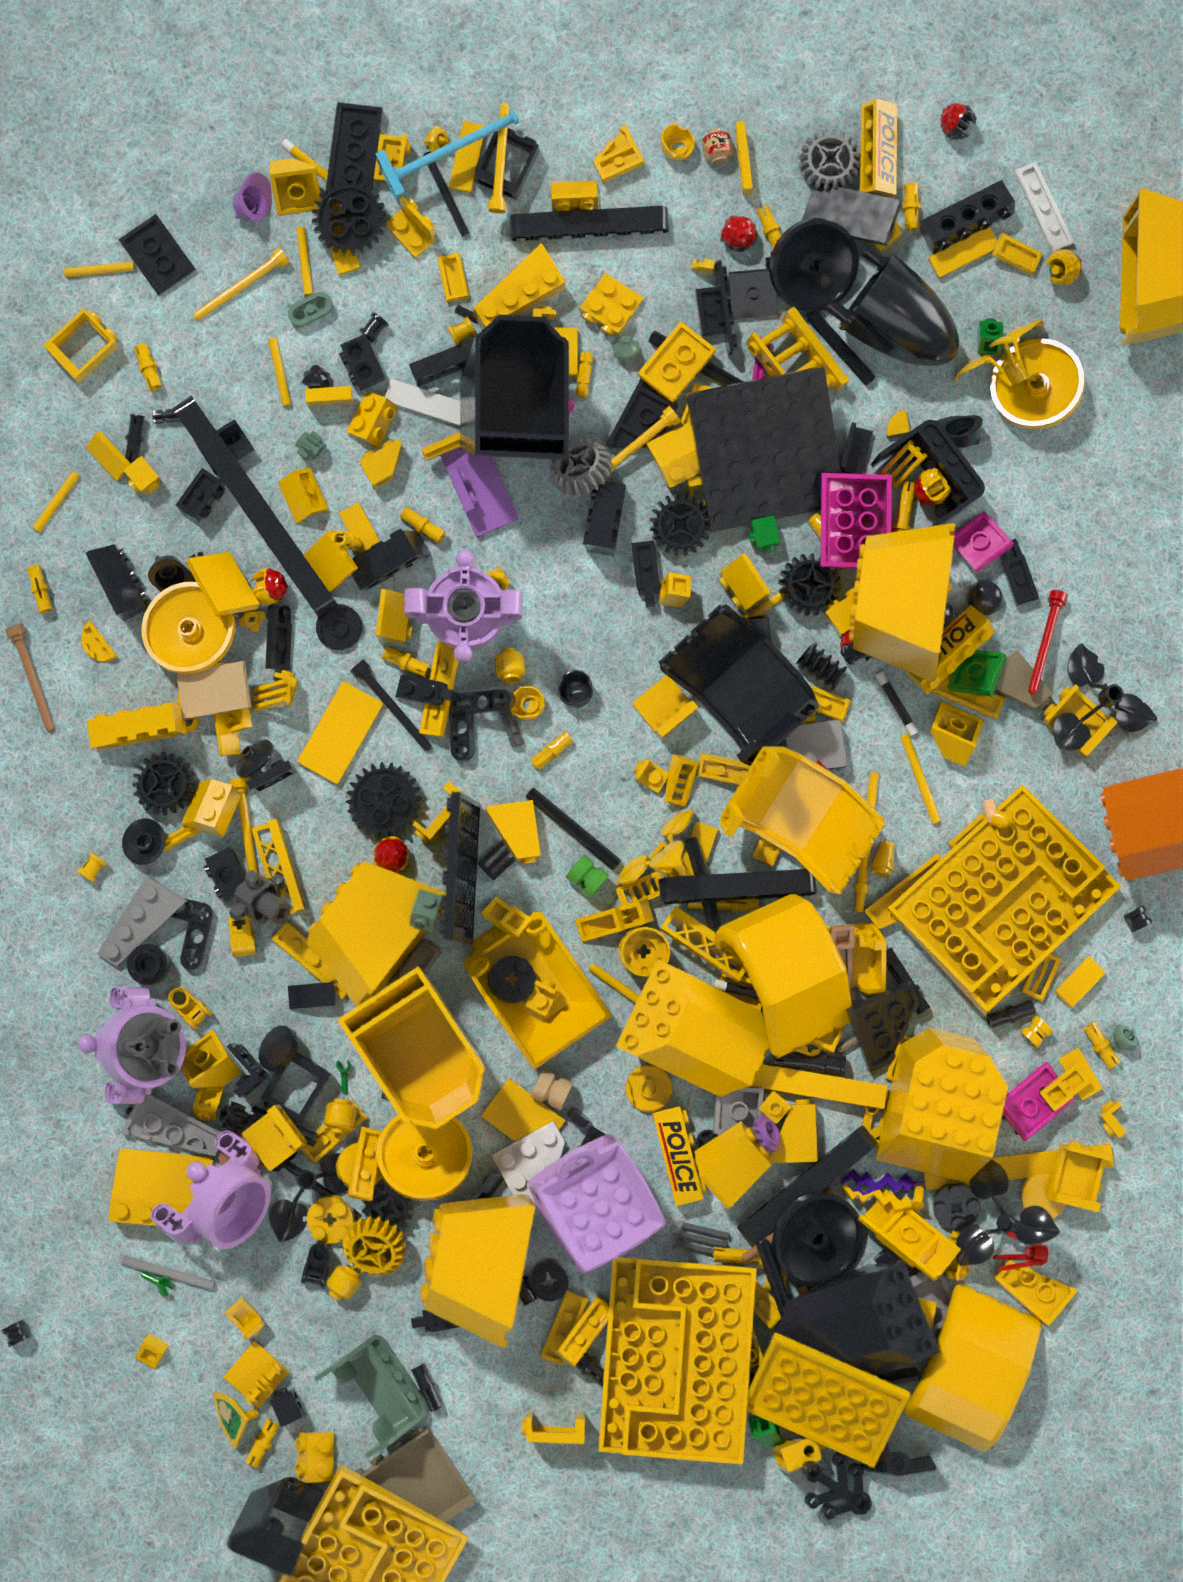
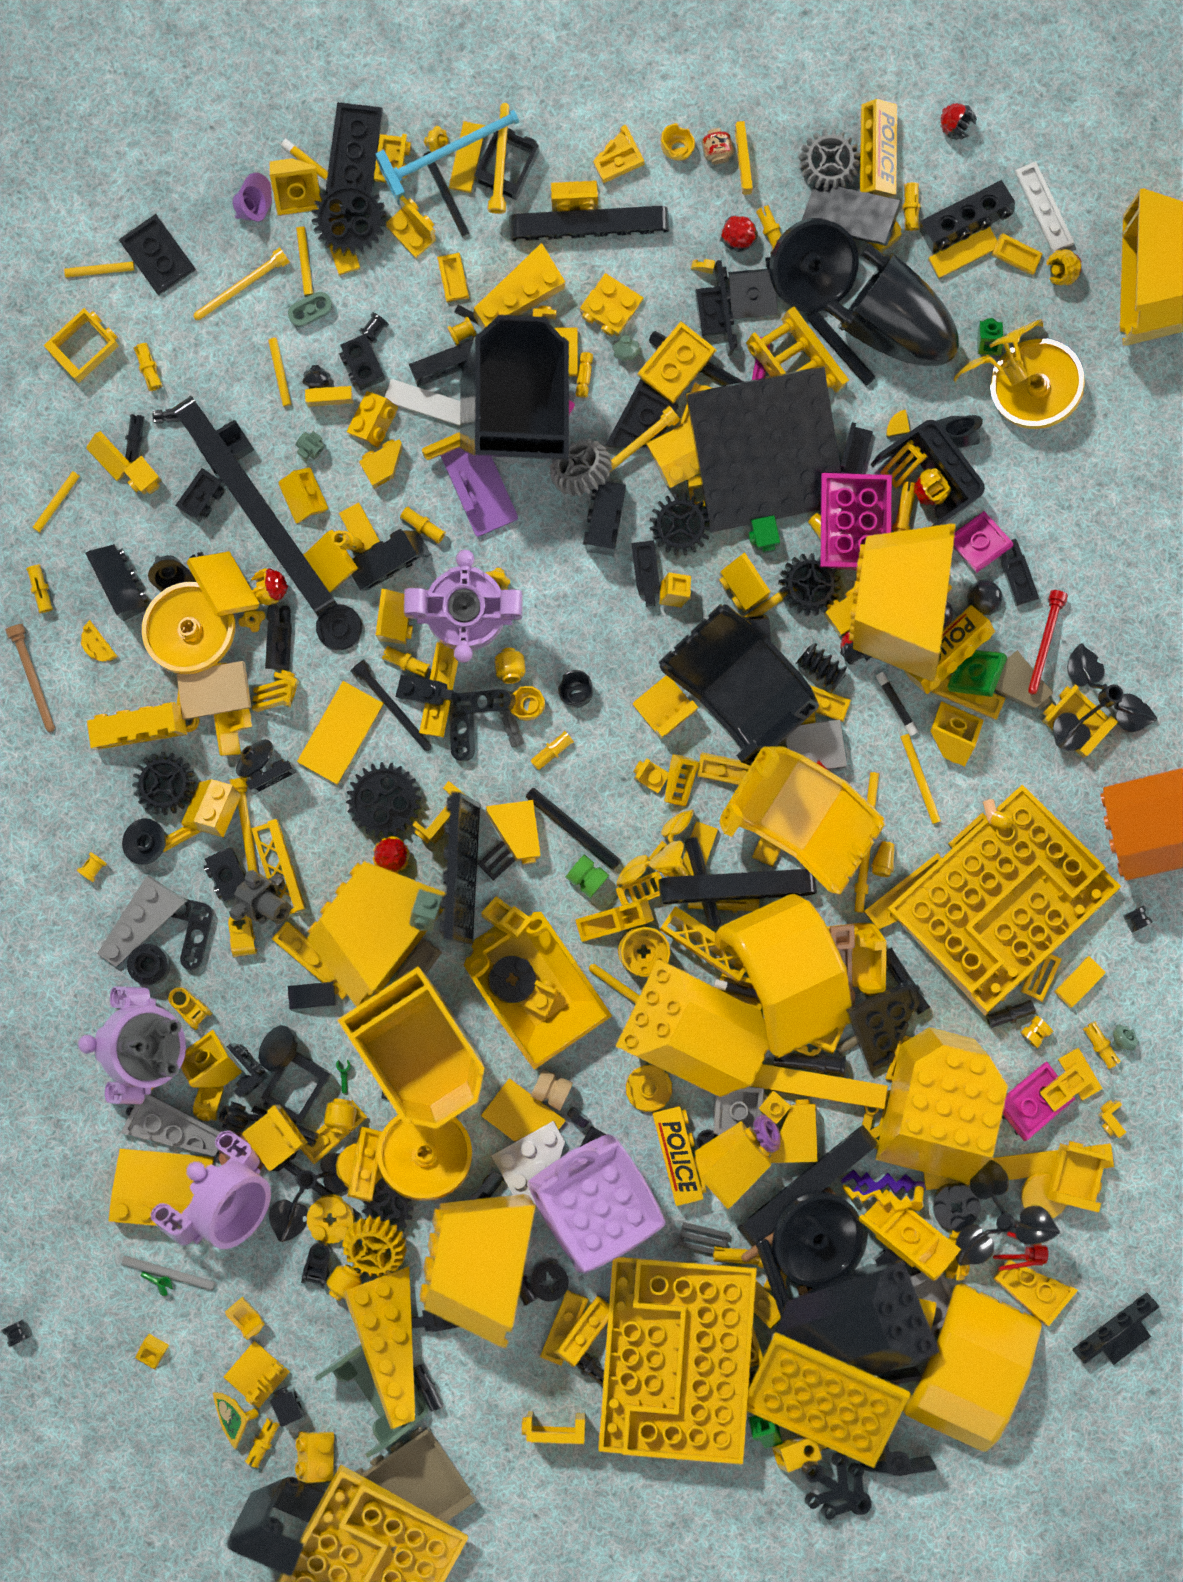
(385, 1331): none -> yellow wing
(1119, 1334): none -> black bracket

